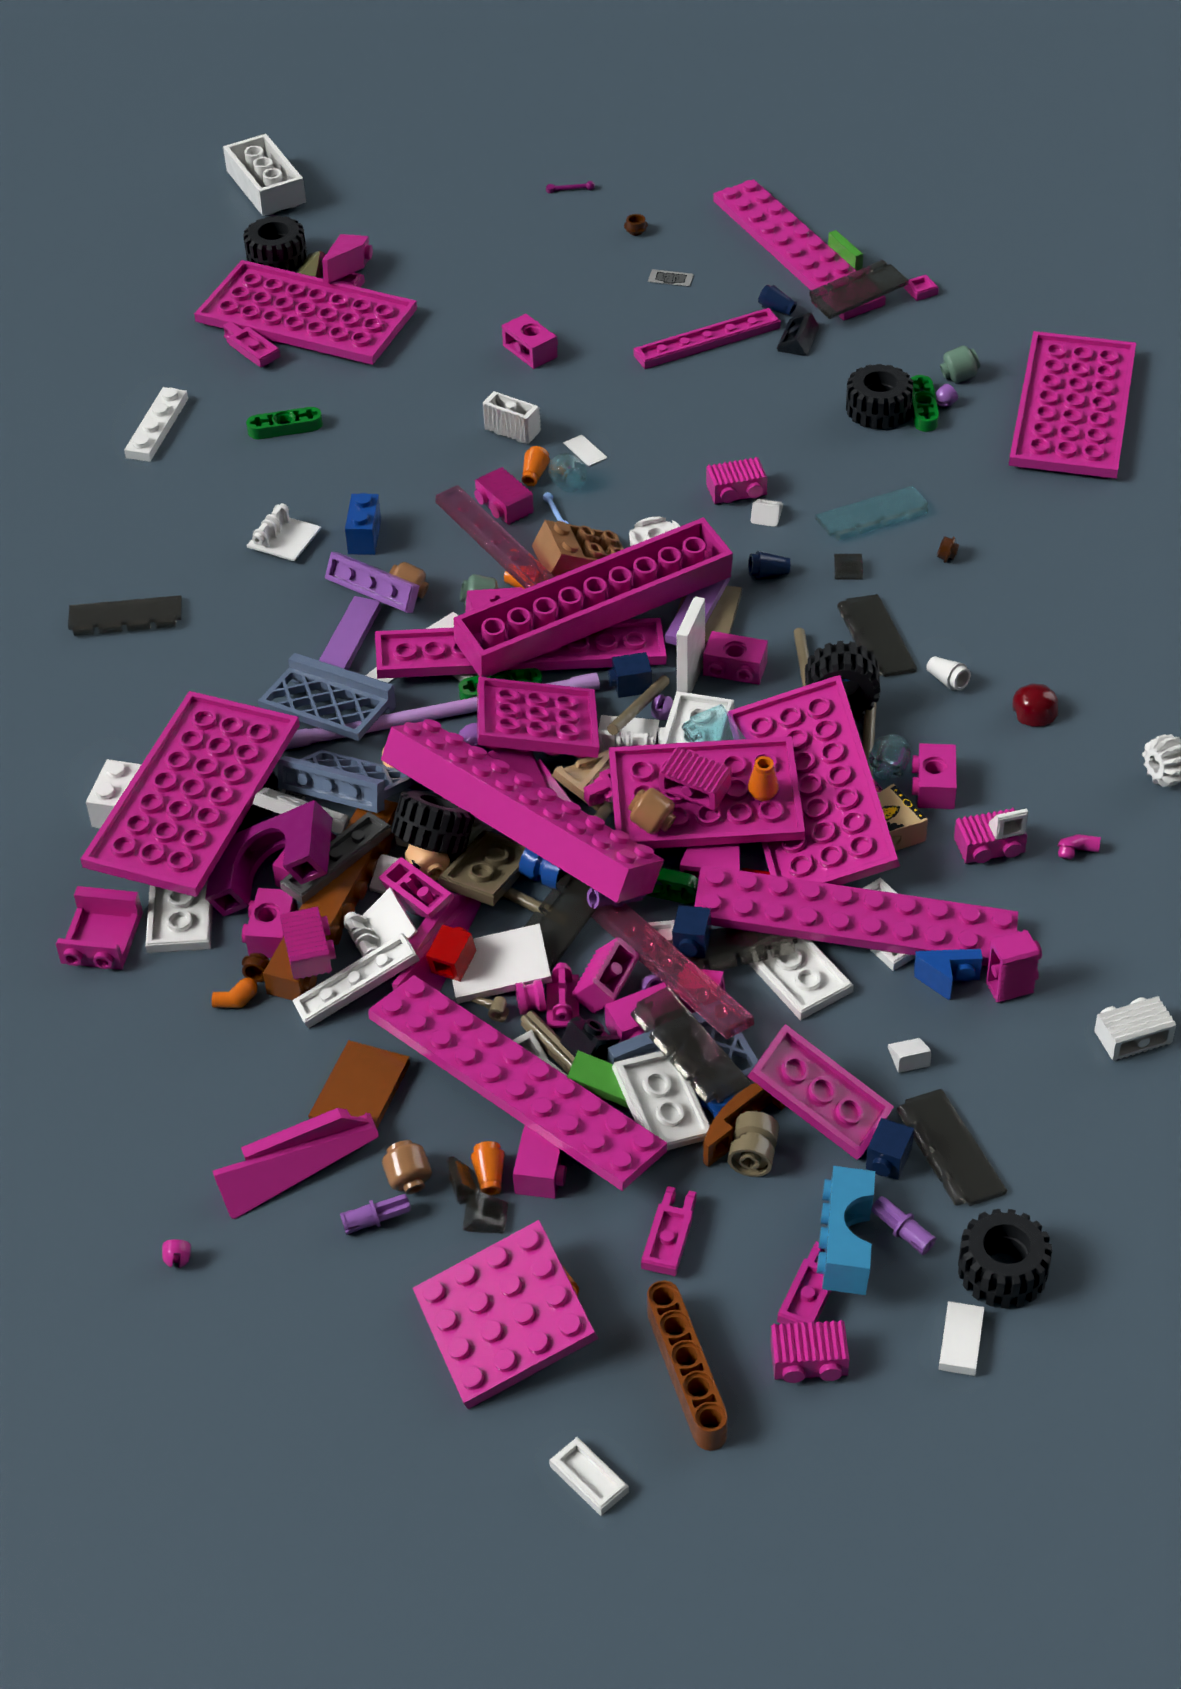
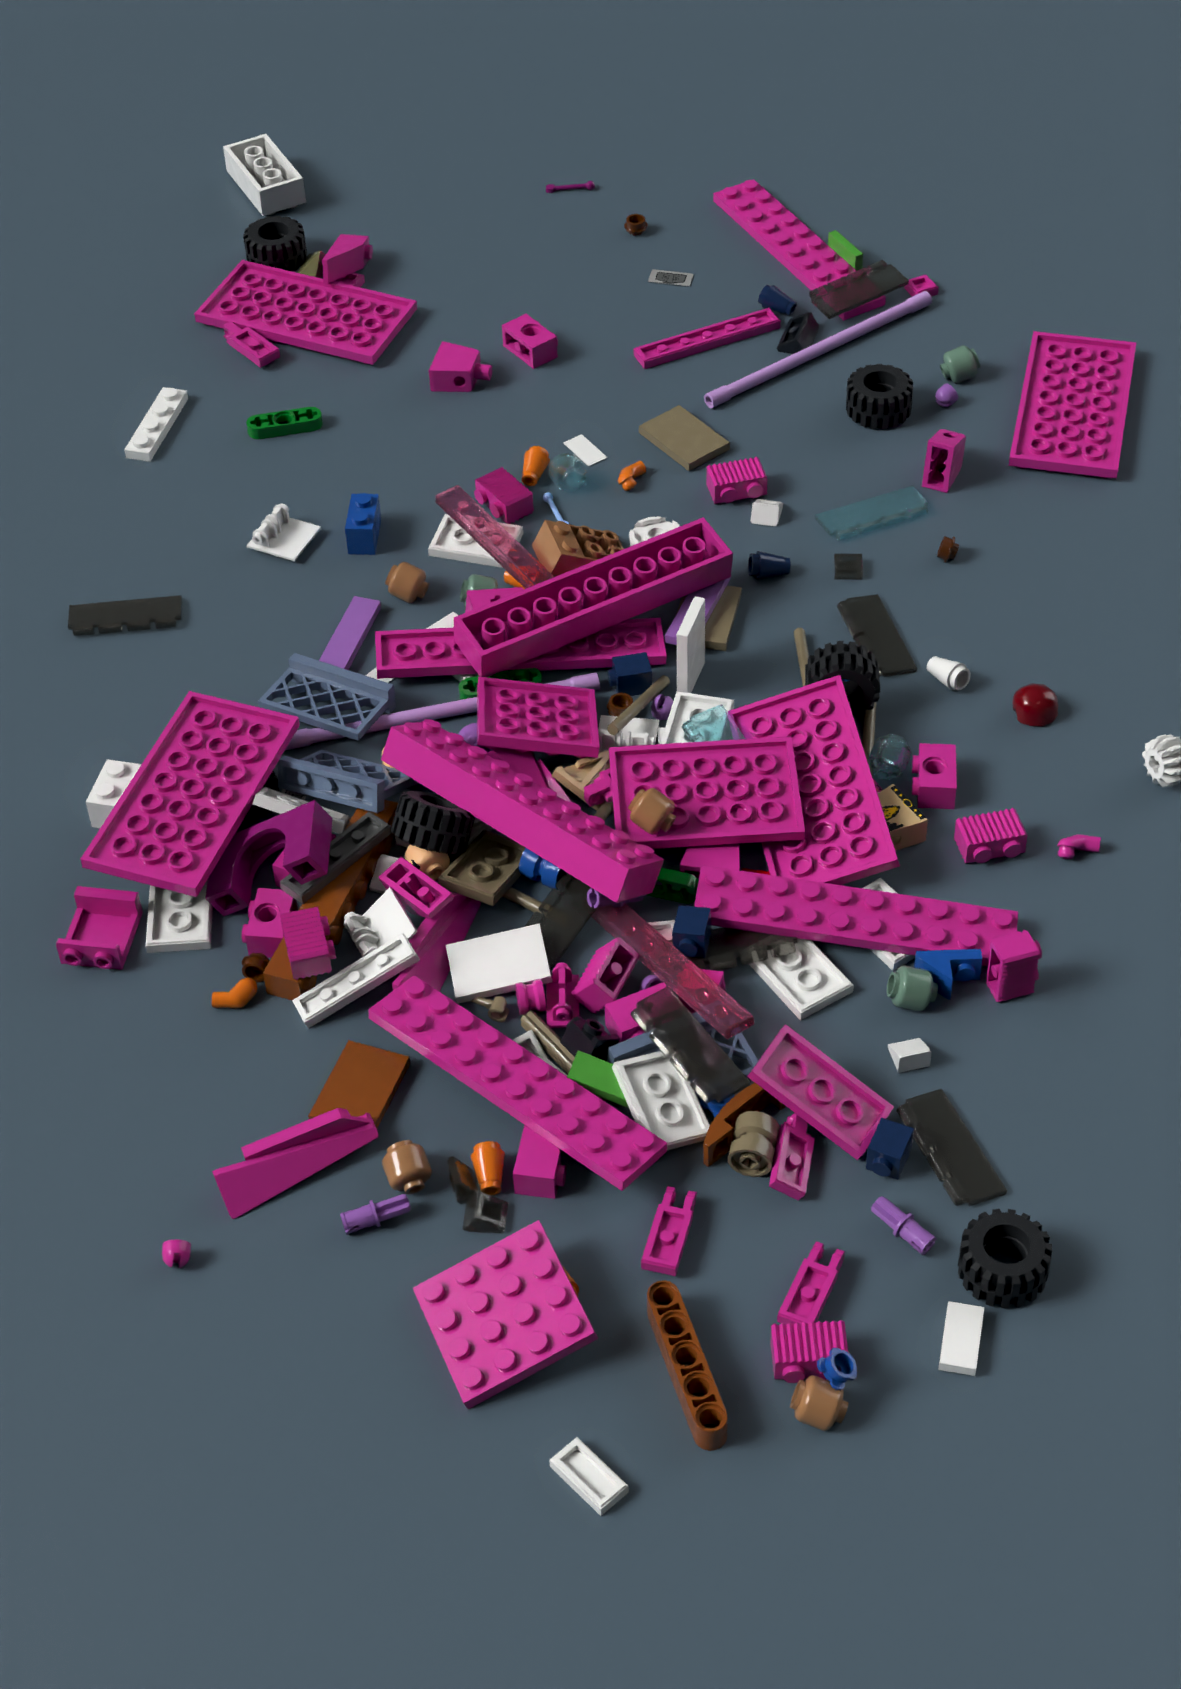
(372, 582): medium lavender tile -> none
(451, 952): red brick -> none
(456, 544): none -> white tile
(457, 369): none -> dark pink torso
(511, 417): white brick -> none
(618, 703): none -> reddish brown plate
(627, 475): none -> orange arm
(684, 437): none -> dark tan tile
(695, 778): dark pink brick -> none
(726, 392): none -> lavender piece
(735, 657): dark pink brick -> none
(763, 779): orange cone -> none
(792, 1158): none -> dark pink hinge
(818, 1403): none -> medium nougat head
(838, 1368): none -> blue plate
(846, 1256): dark azure arch -> none
(911, 988): none -> sand green head
(922, 410): green beam -> none
(946, 452): none -> dark pink torso
(1009, 824): white slope -> none
(1135, 1027): white brick -> none

